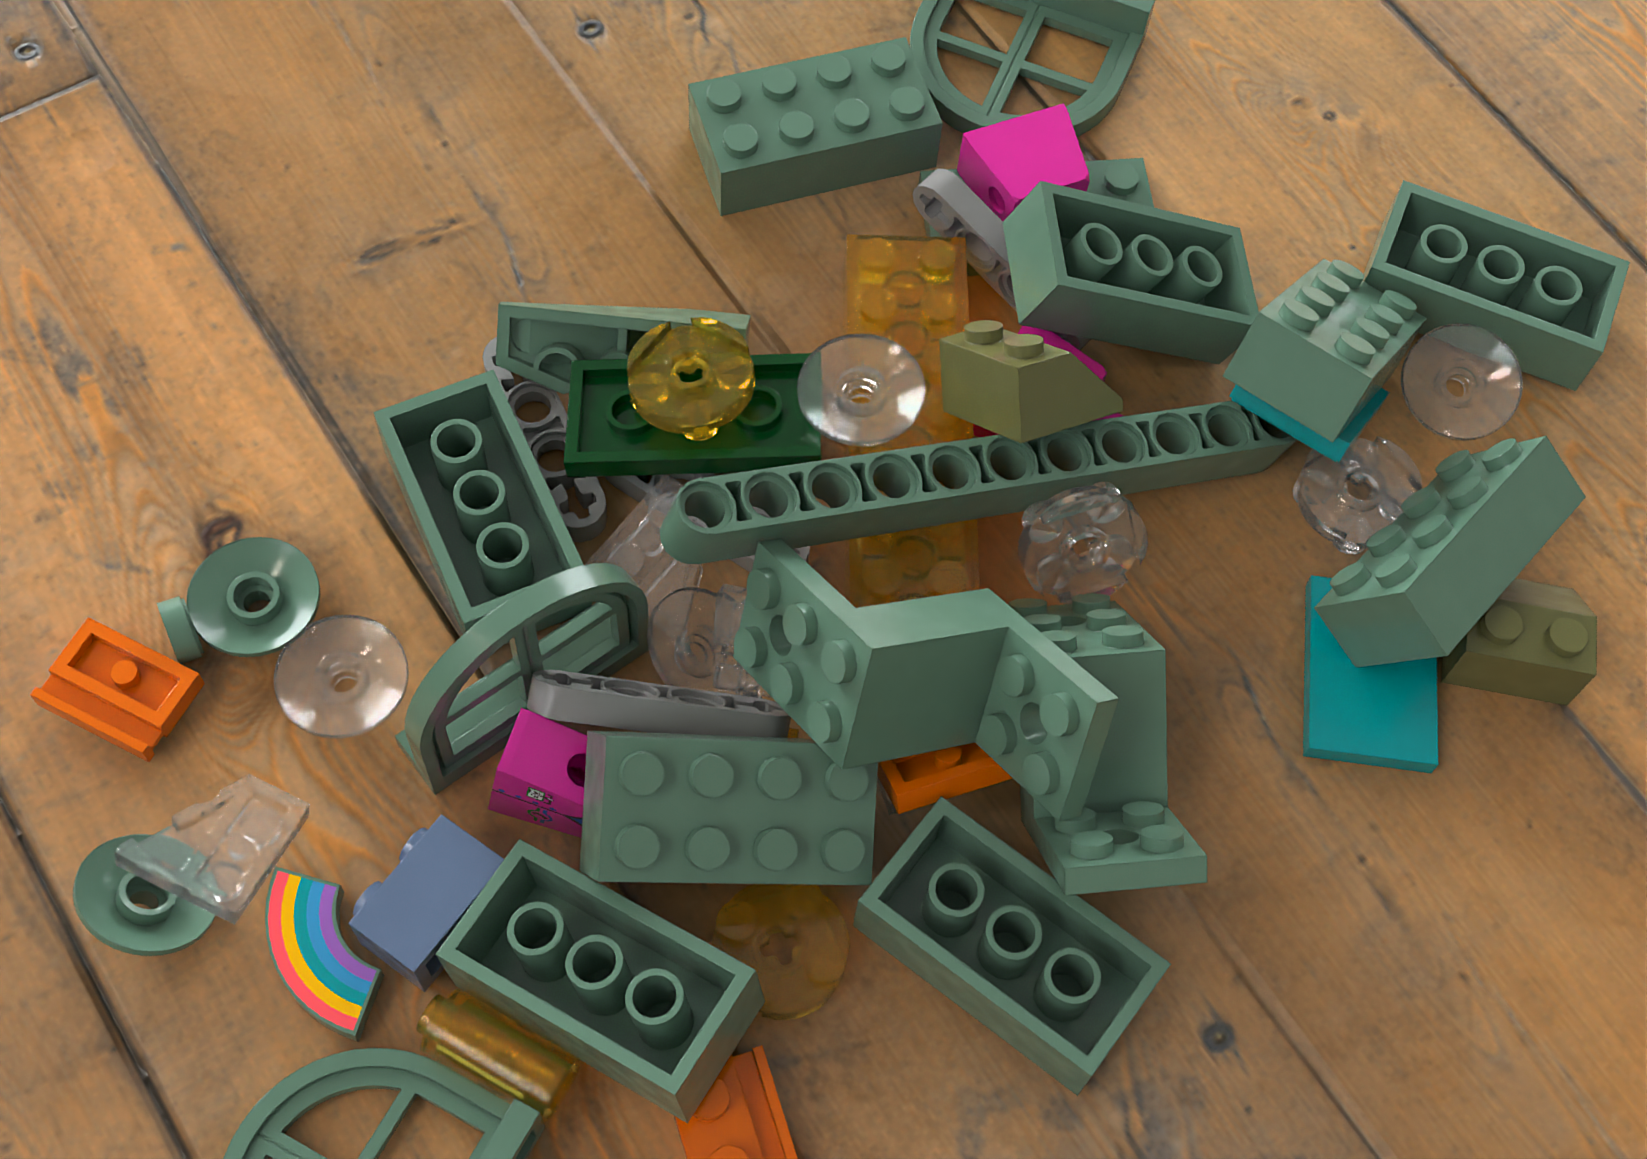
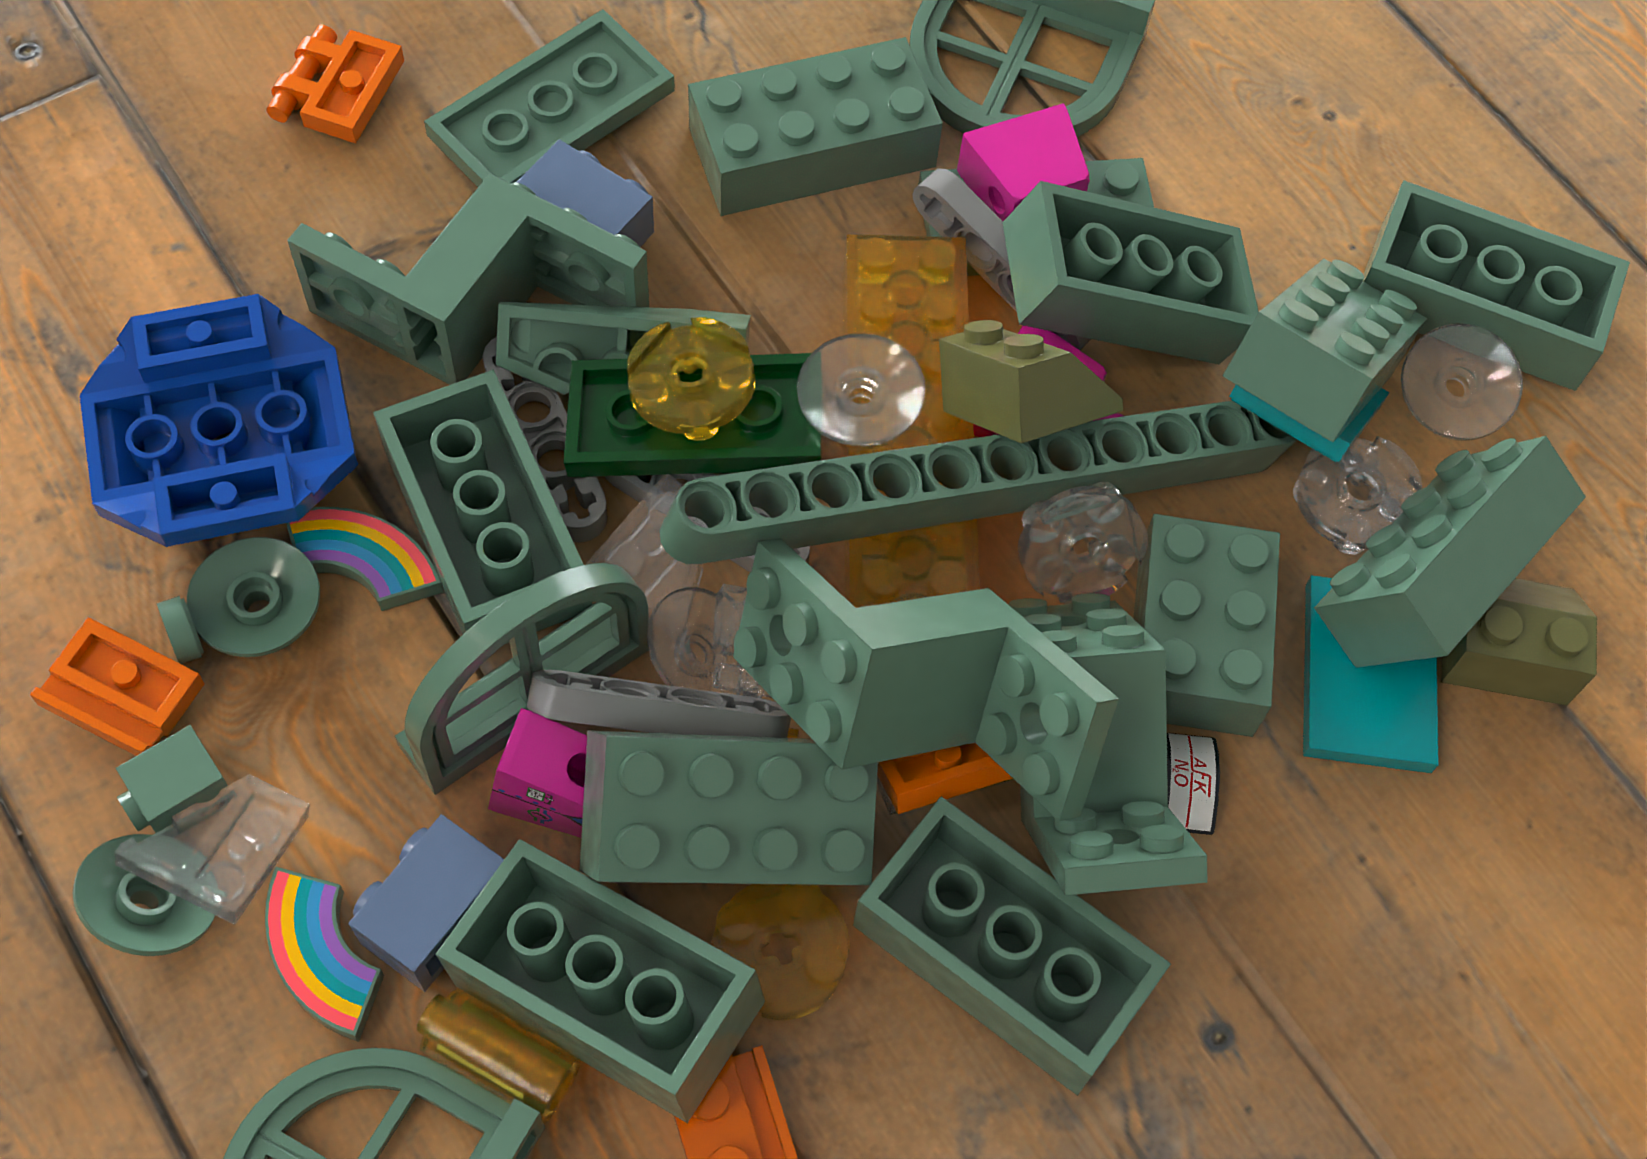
(168, 780): none -> sand green brick
(203, 375): none -> blue piece
(338, 650): clear dish -> none
(347, 91): none -> orange plate
(368, 552): none -> tile
(488, 254): none -> sand green bracket
(563, 91): none -> sand green plate
(582, 184): none -> sand blue brick
(1193, 781): none -> white sticker
(1213, 607): none -> sand green brick

